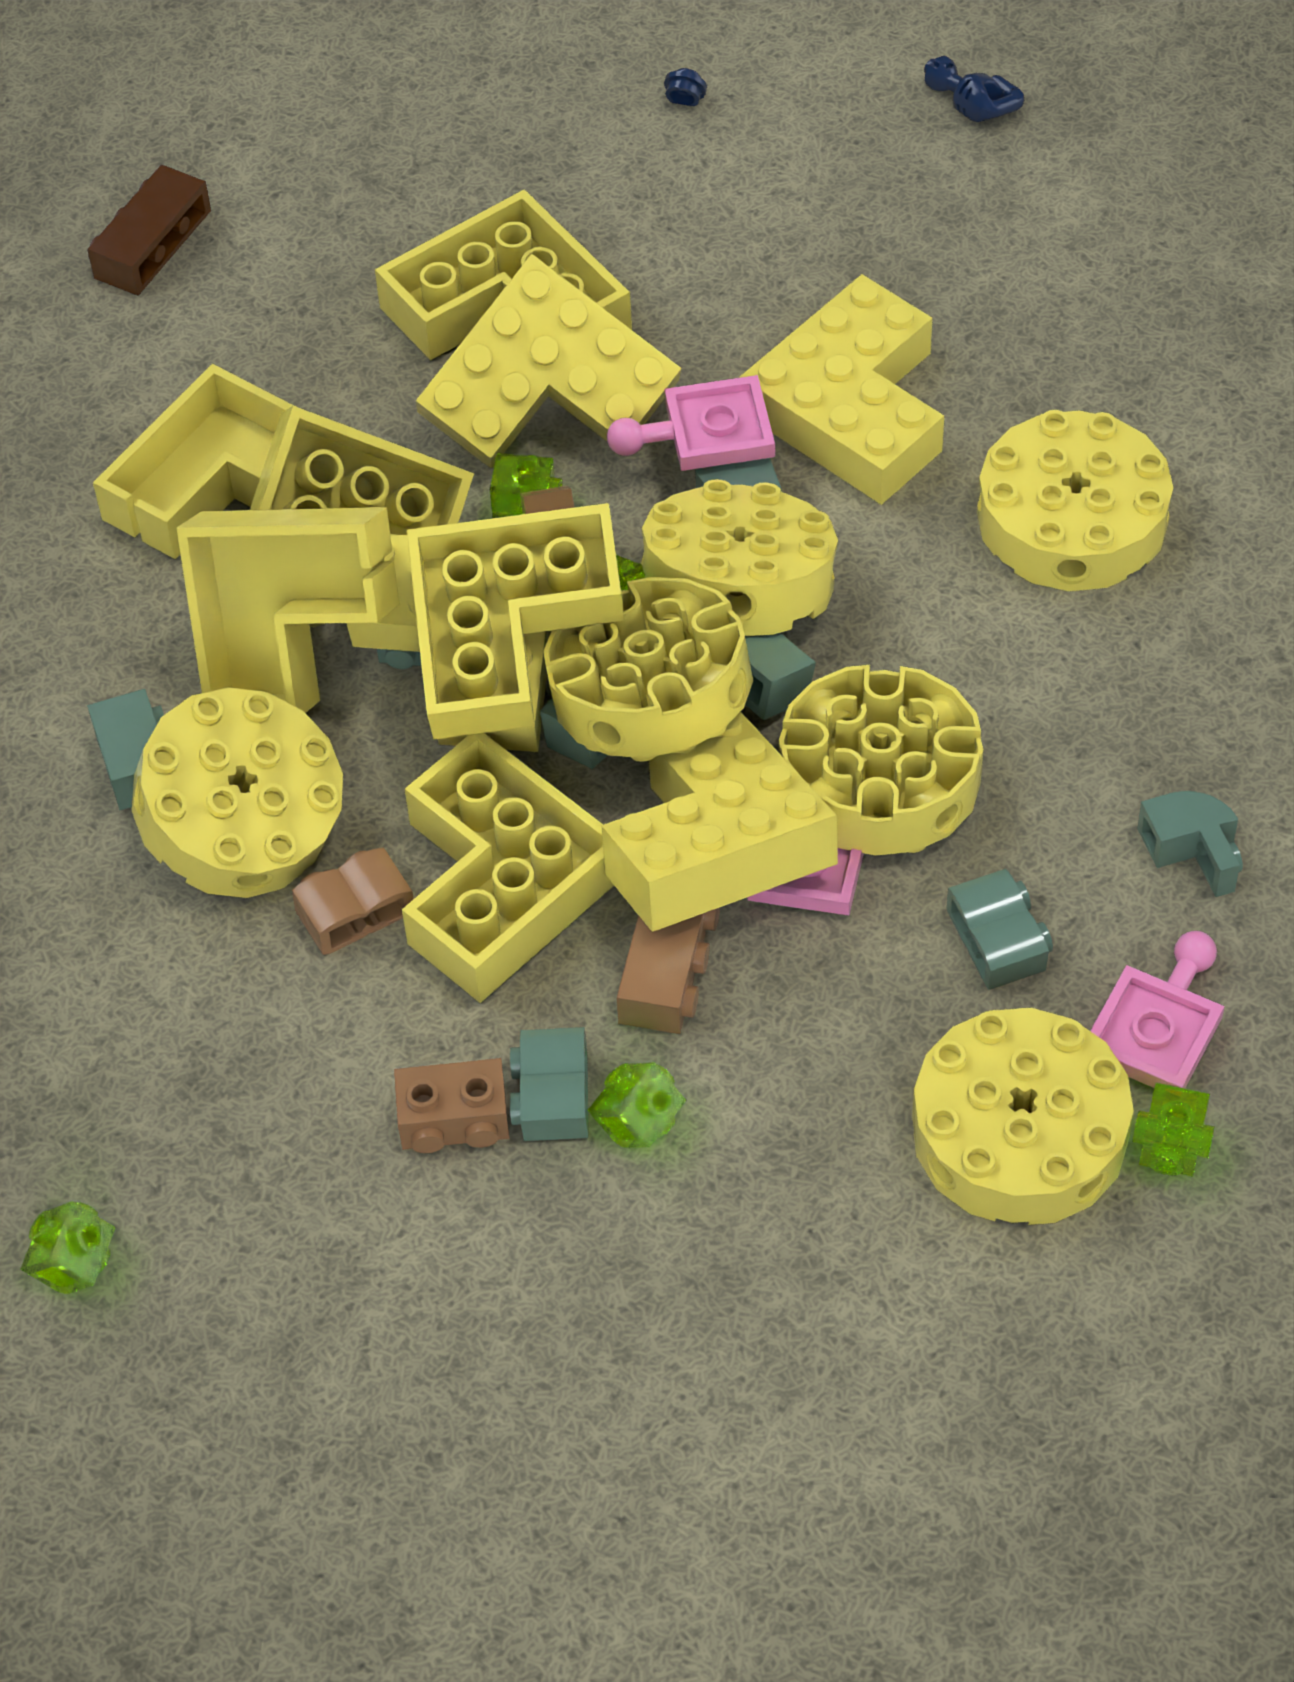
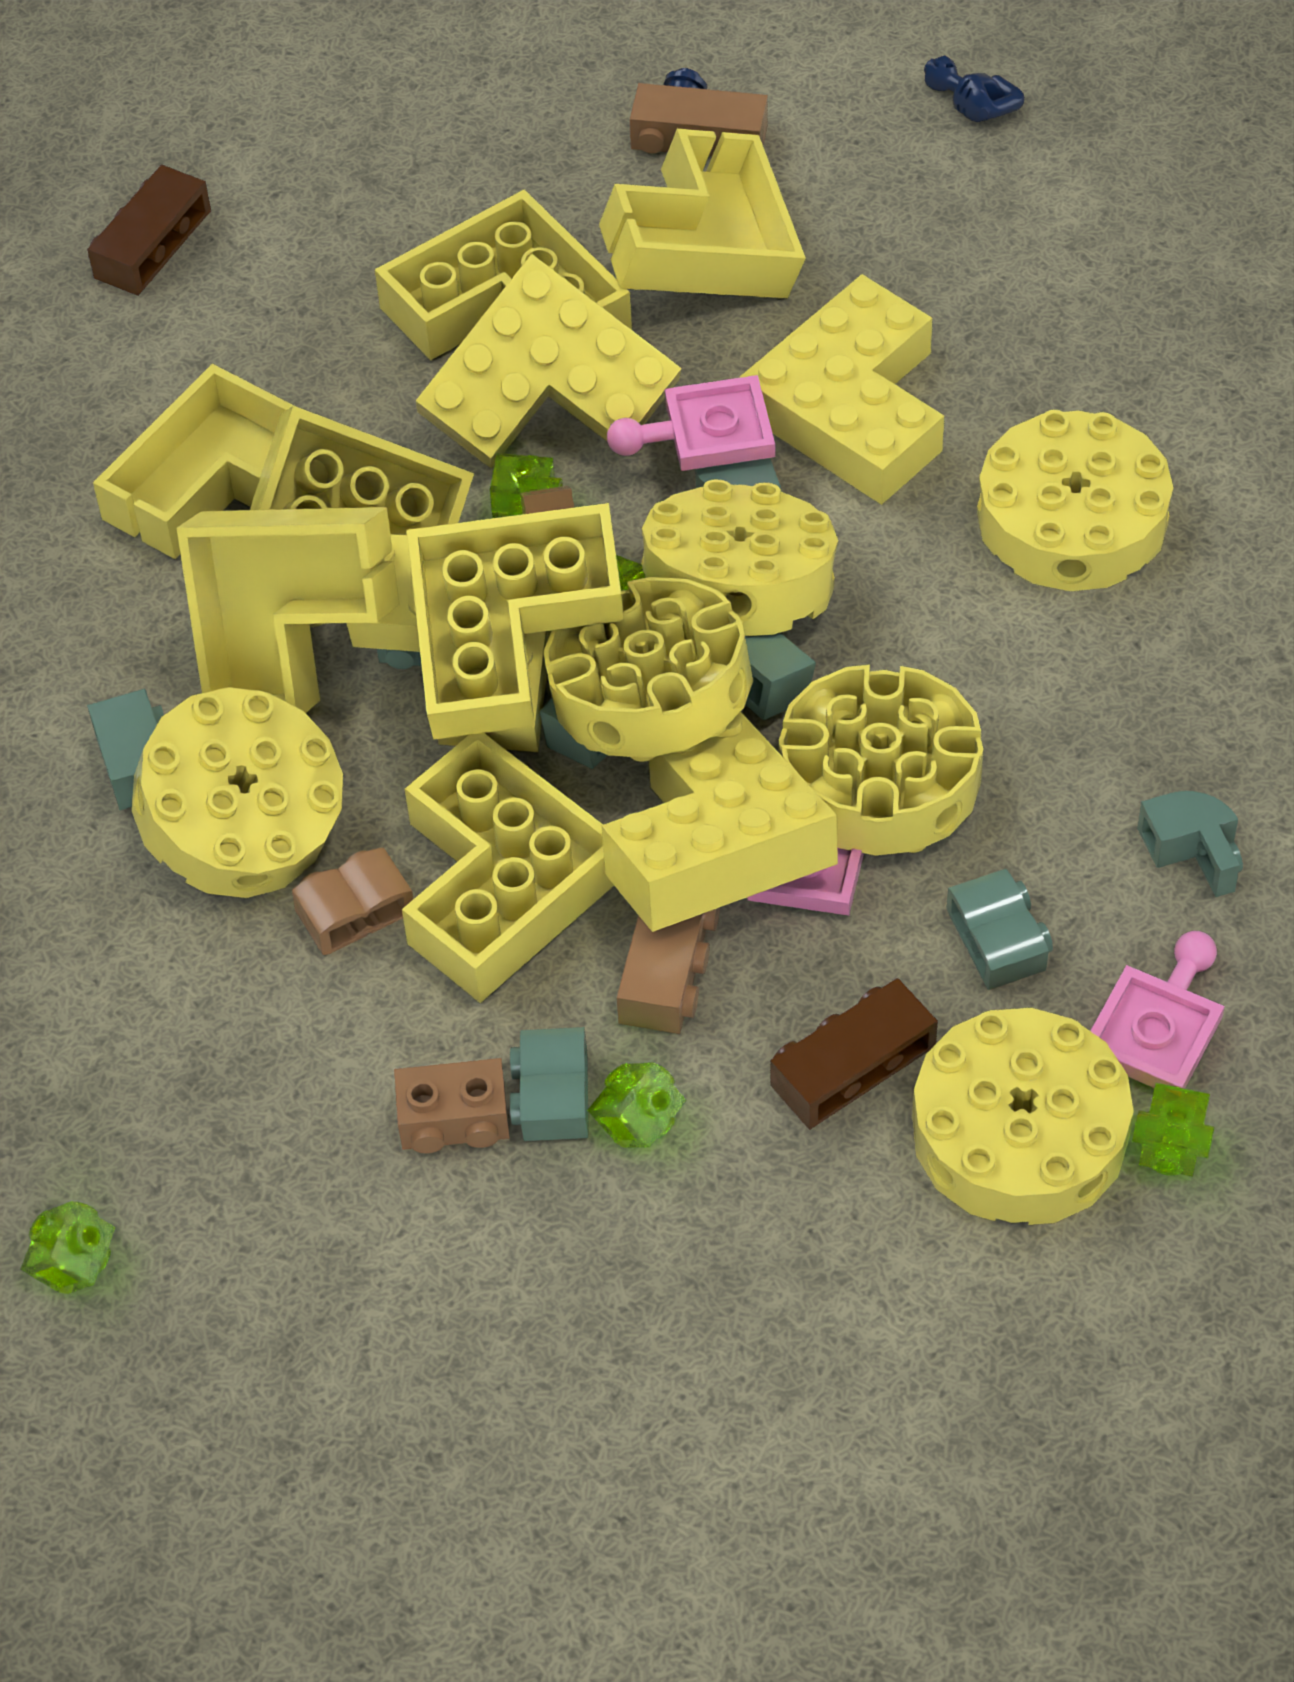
(664, 109): none -> medium nougat brick
(705, 229): none -> light yellow piece
(852, 1052): none -> reddish brown brick

